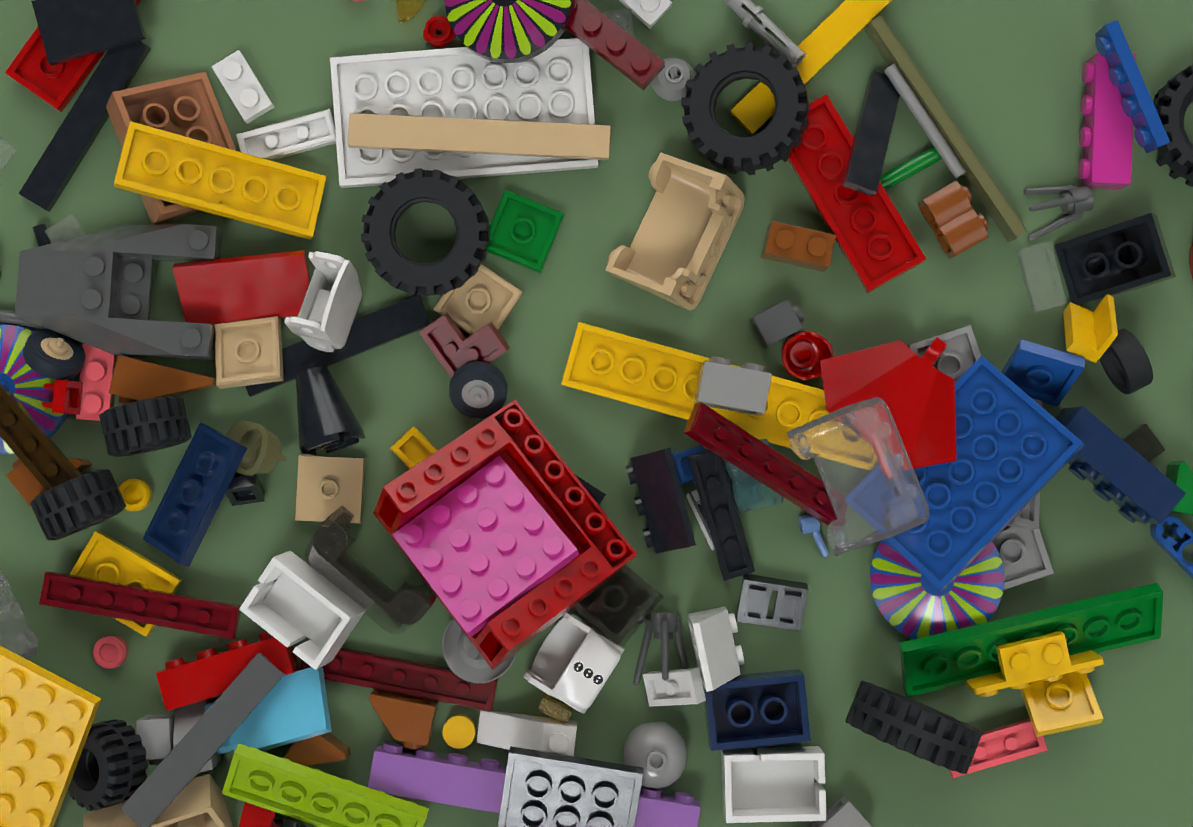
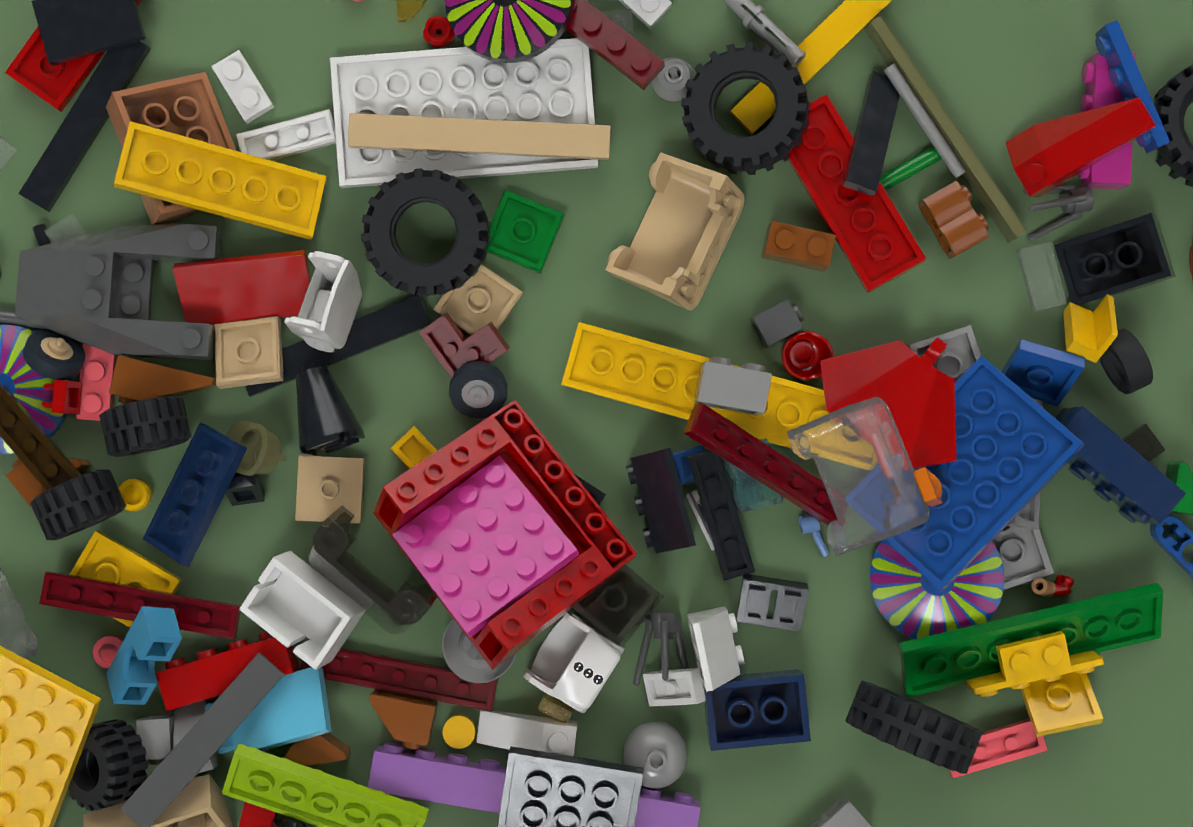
(150, 639): none -> dark azure arch
(773, 784): white piece -> none
(929, 486): none -> orange tile
(1048, 589): none -> arm
(1068, 145): none -> red wedge

